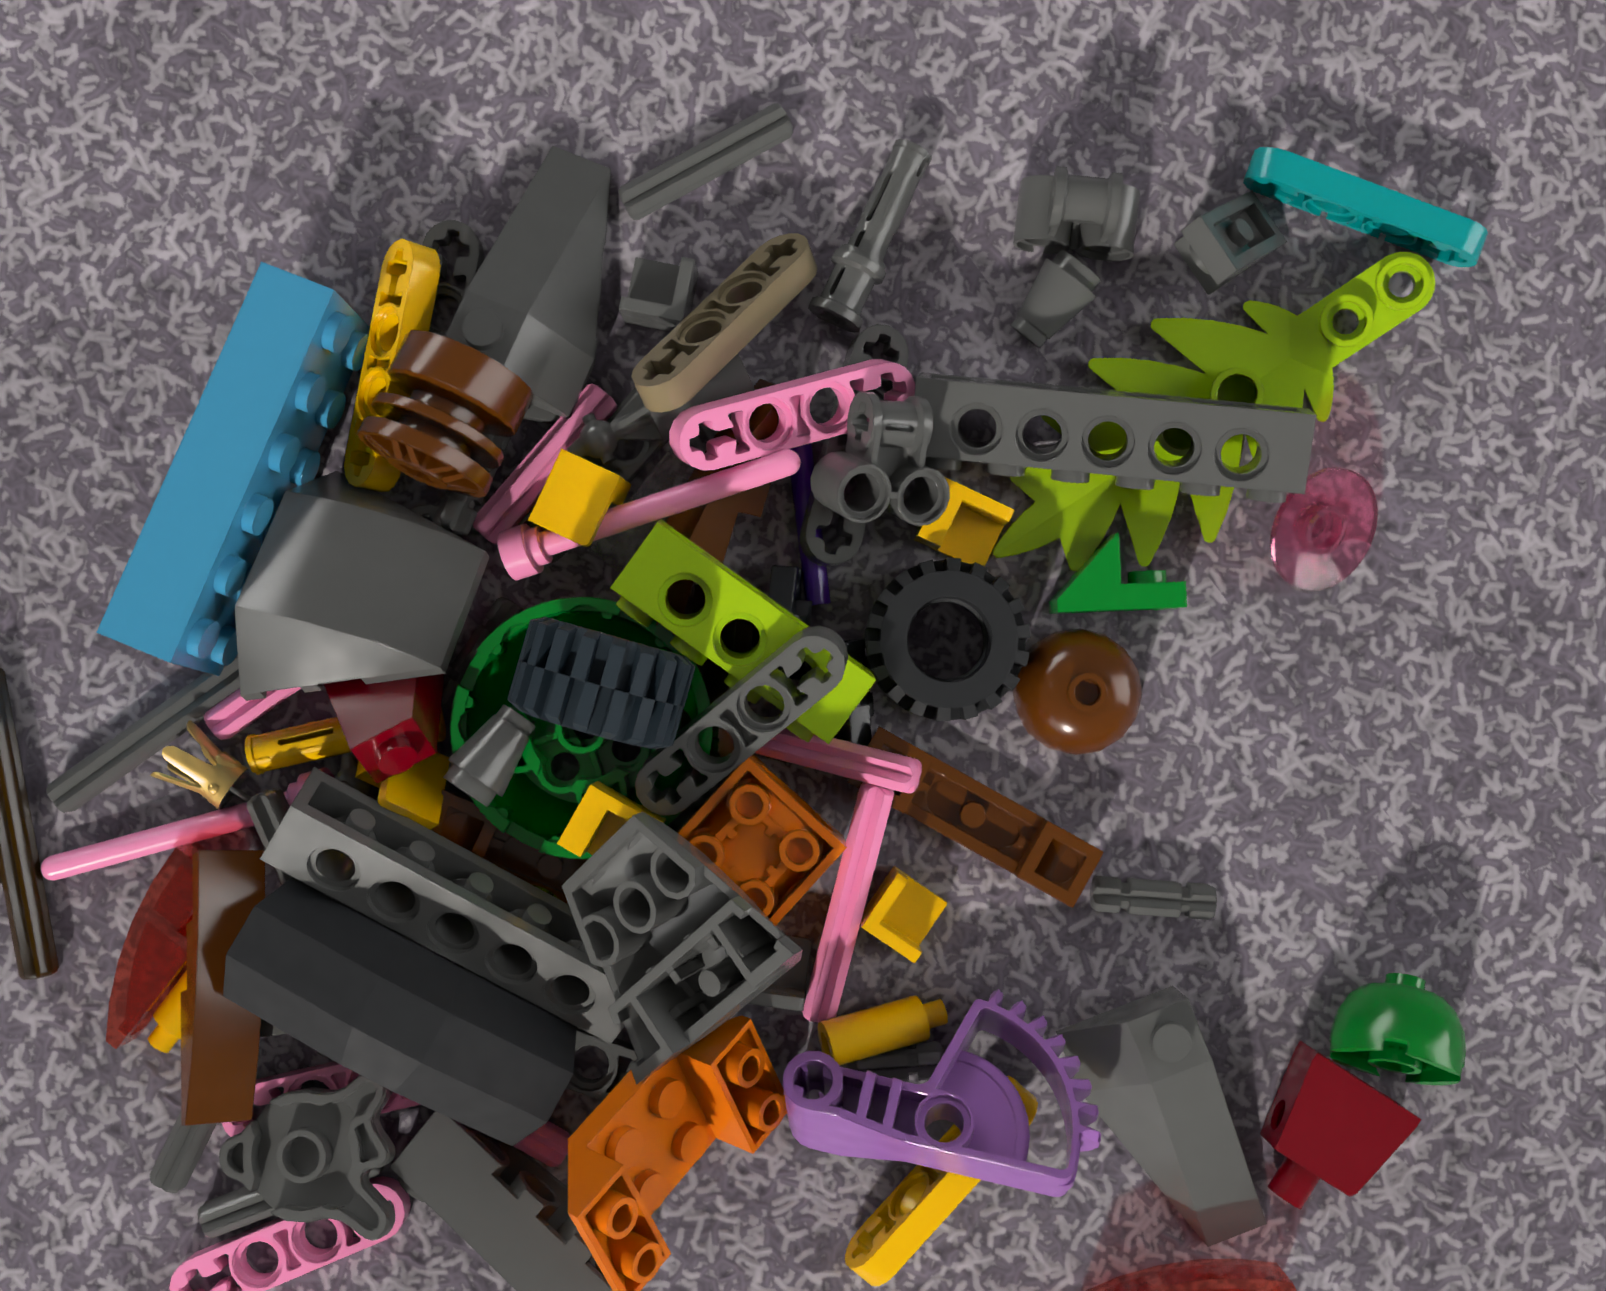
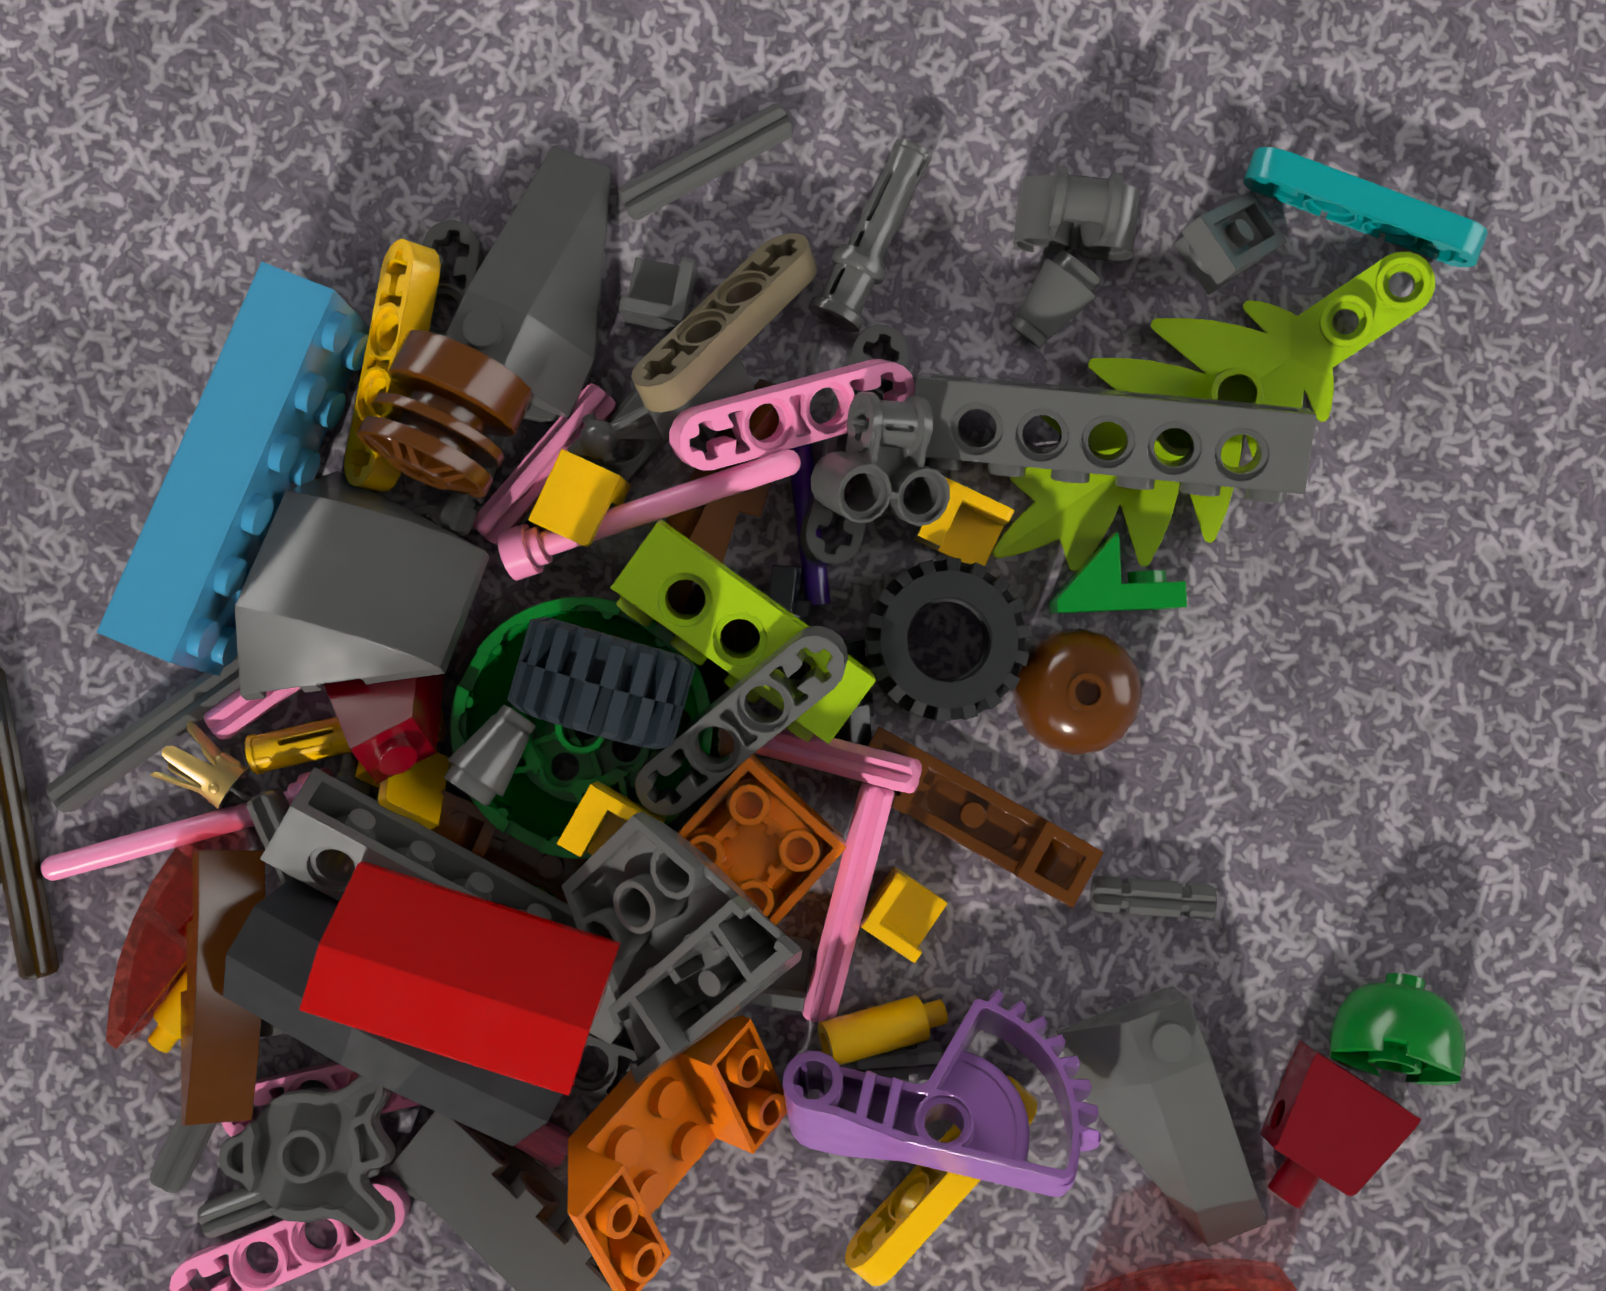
(460, 977): none -> red slope
(1325, 531): clear pink dish -> none

